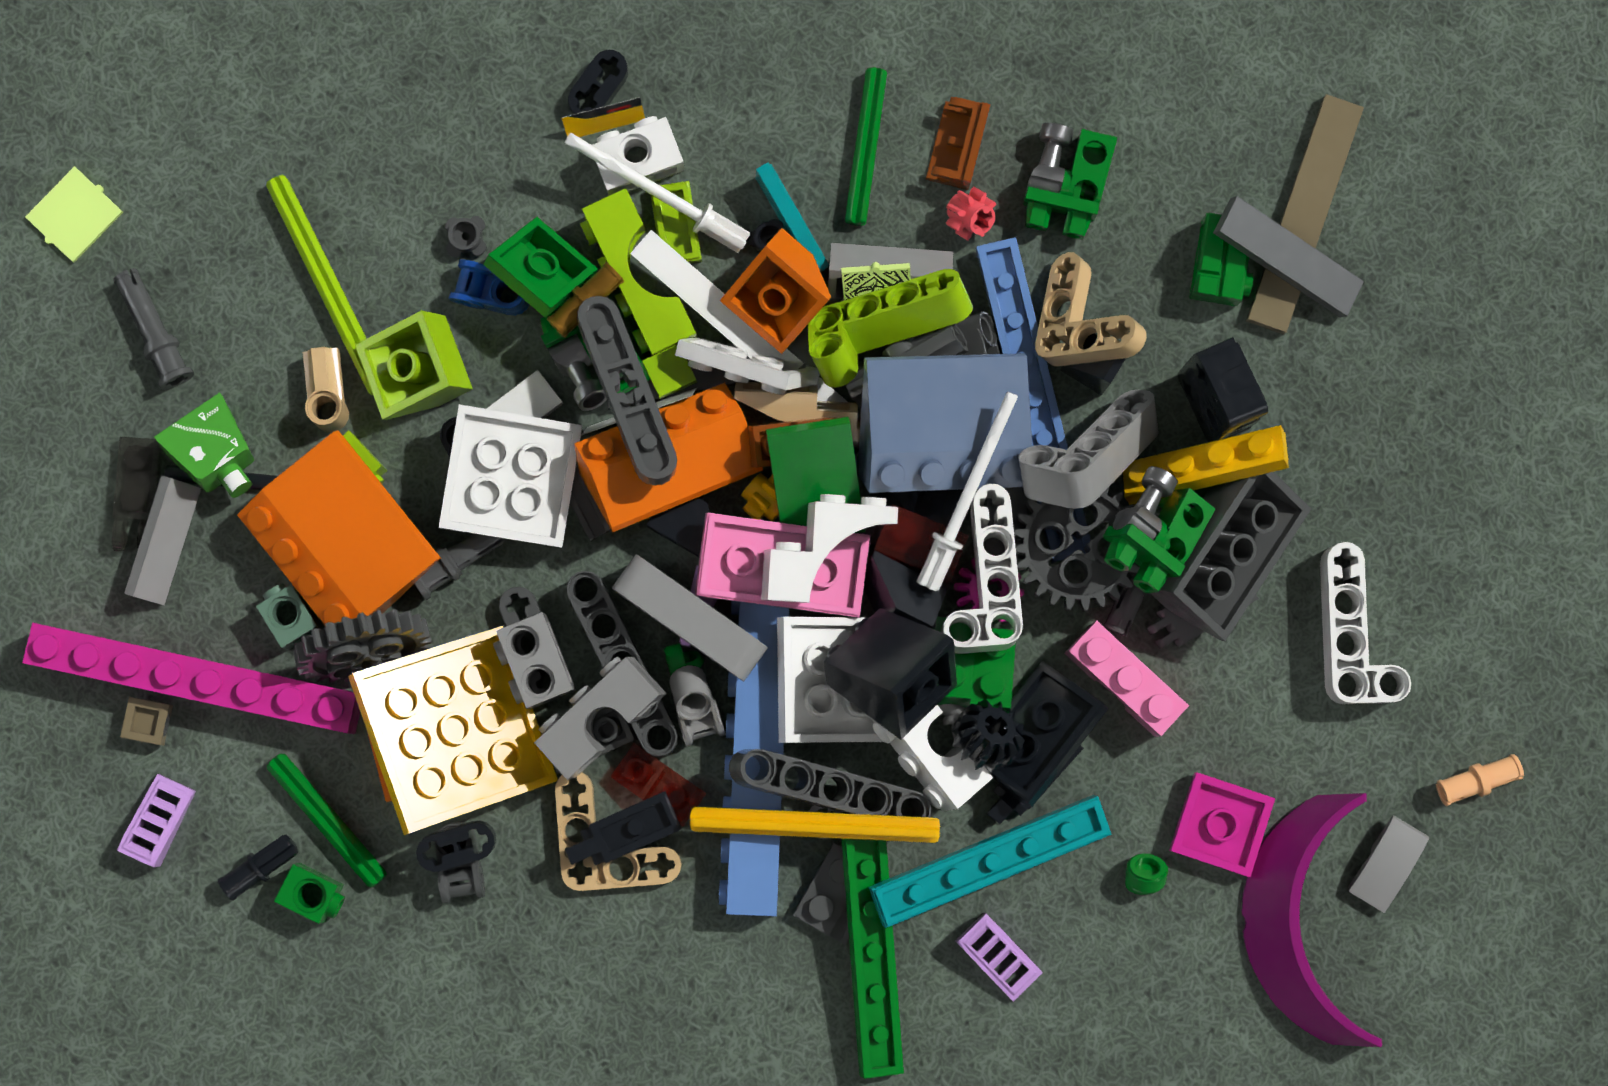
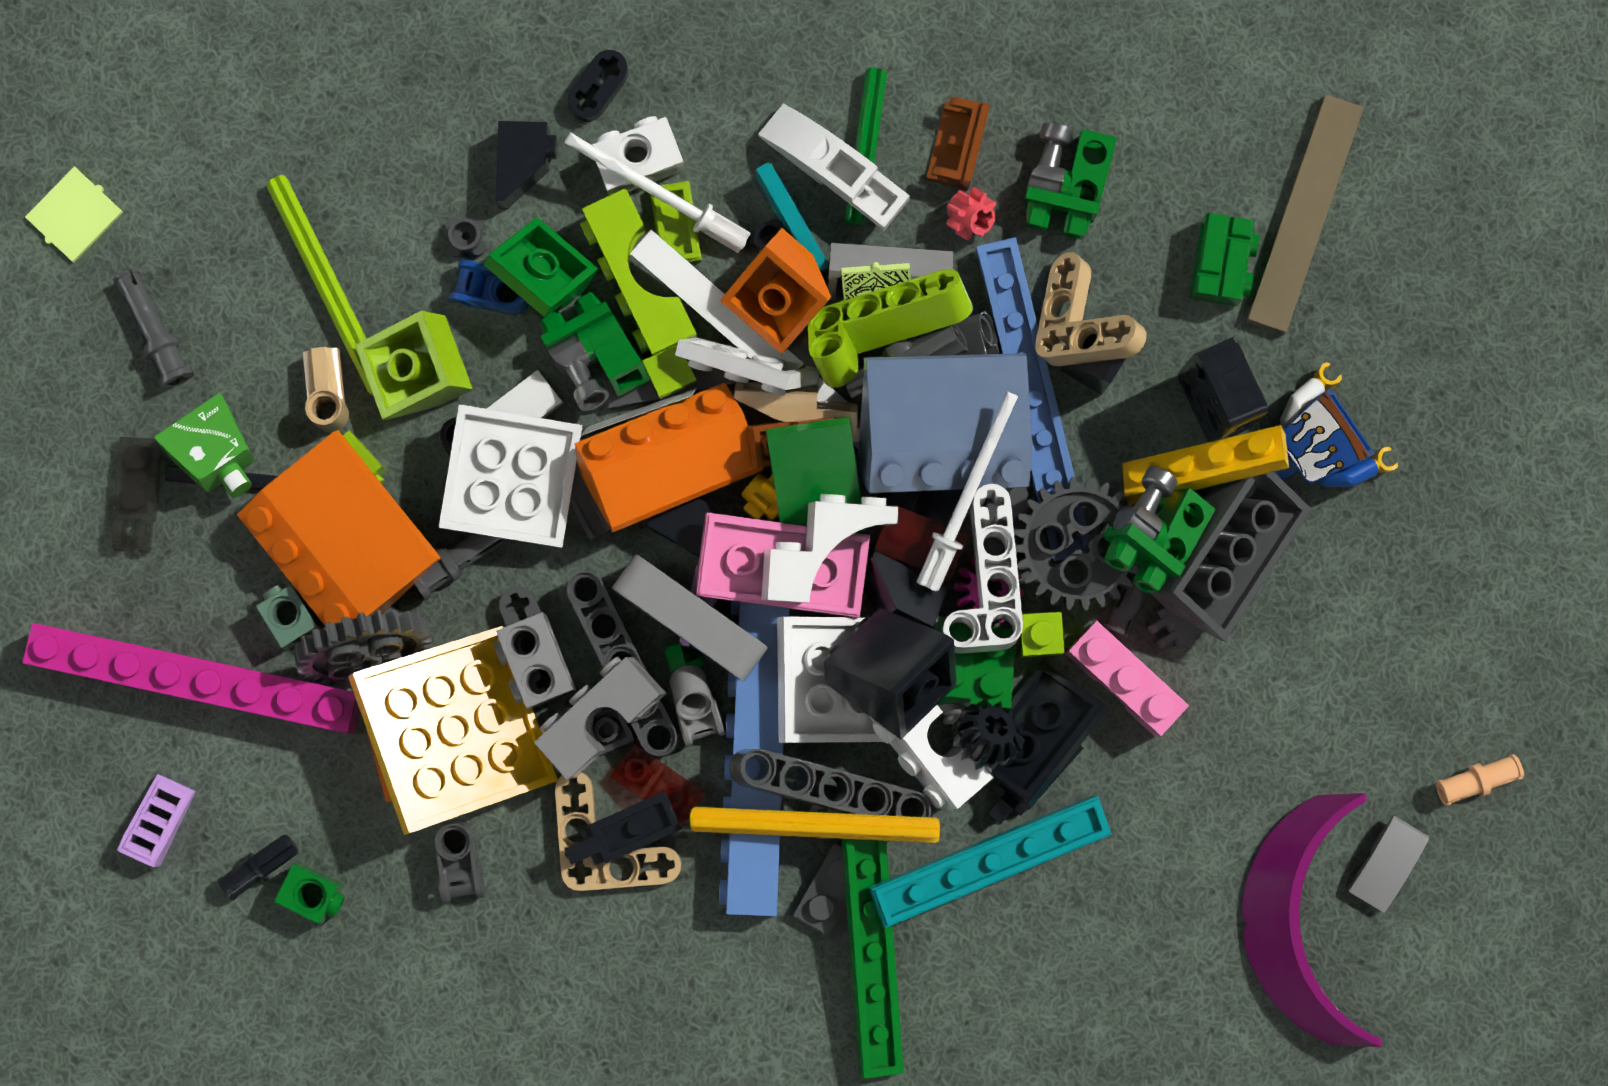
(146, 721): dark tan plate -> none
(162, 540): light grey tile -> none
(326, 820): green axle -> none
(459, 855): black beam -> none
(522, 158): none -> black slope
(600, 284): pearl gold pin -> none
(604, 118): yellow sticker -> none
(640, 425): dark grey piece -> none
(835, 165): none -> white slope
(974, 932): lavender slope -> none
(1041, 635): none -> lime brick
(1096, 458): light grey beam -> none
(1145, 874): green tile -> none
(1222, 824): dark pink plate -> none
(1288, 256): dark grey tile -> none
(1324, 438): none -> torso
(1355, 625): white beam -> none

